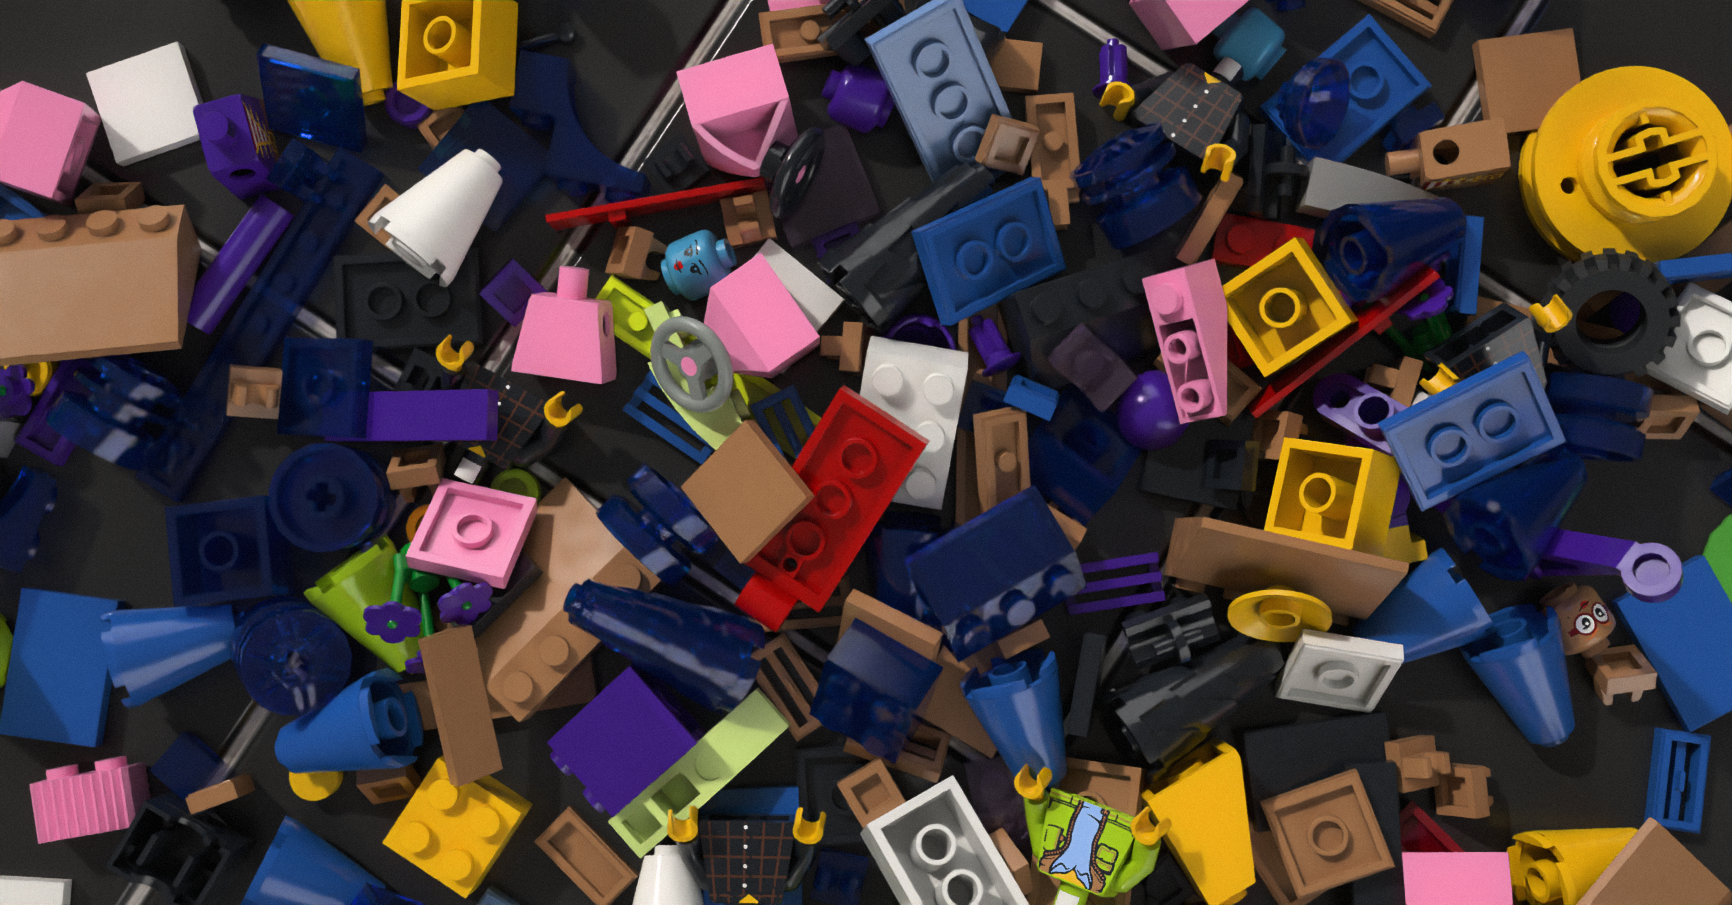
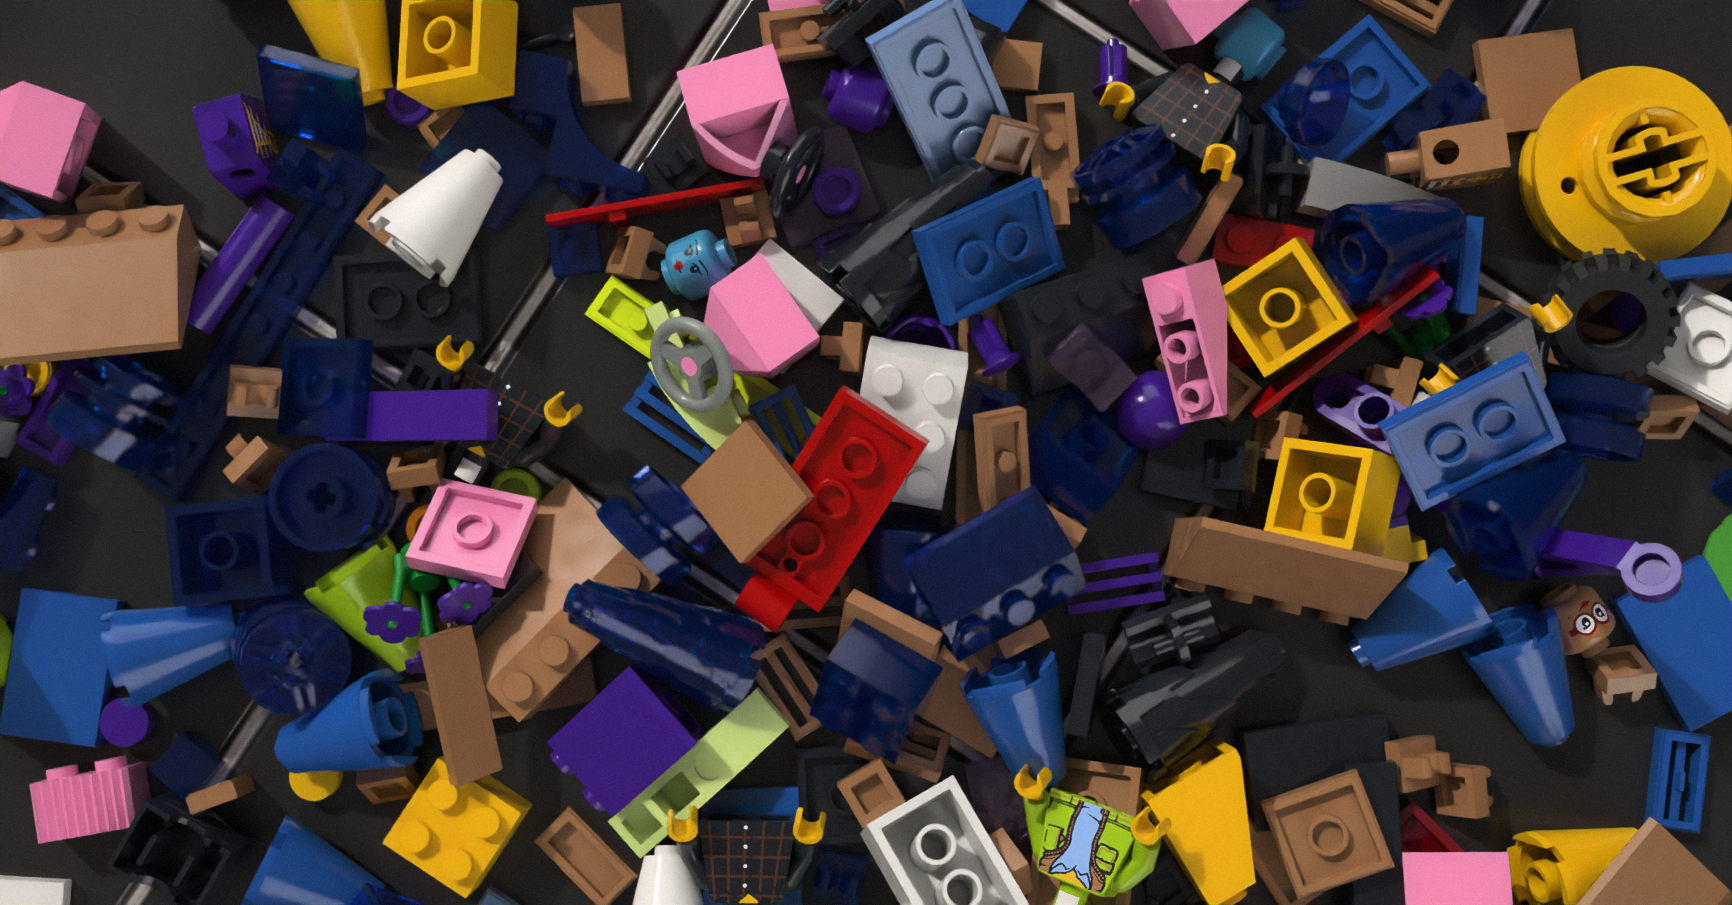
(126, 726): none -> dark purple tile
(147, 103): white tile -> none
(253, 463): none -> medium nougat tile
(510, 291): dark purple tile -> none
(568, 333): bright pink torso -> none
(575, 250): none -> clear blue tile
(602, 54): none -> medium nougat tile
(836, 191): none -> dark purple tile
(1032, 397): blue tile -> none
(1278, 614): yellow dish -> none
(1338, 670): white tile -> none
(1455, 98): none -> clear blue tile

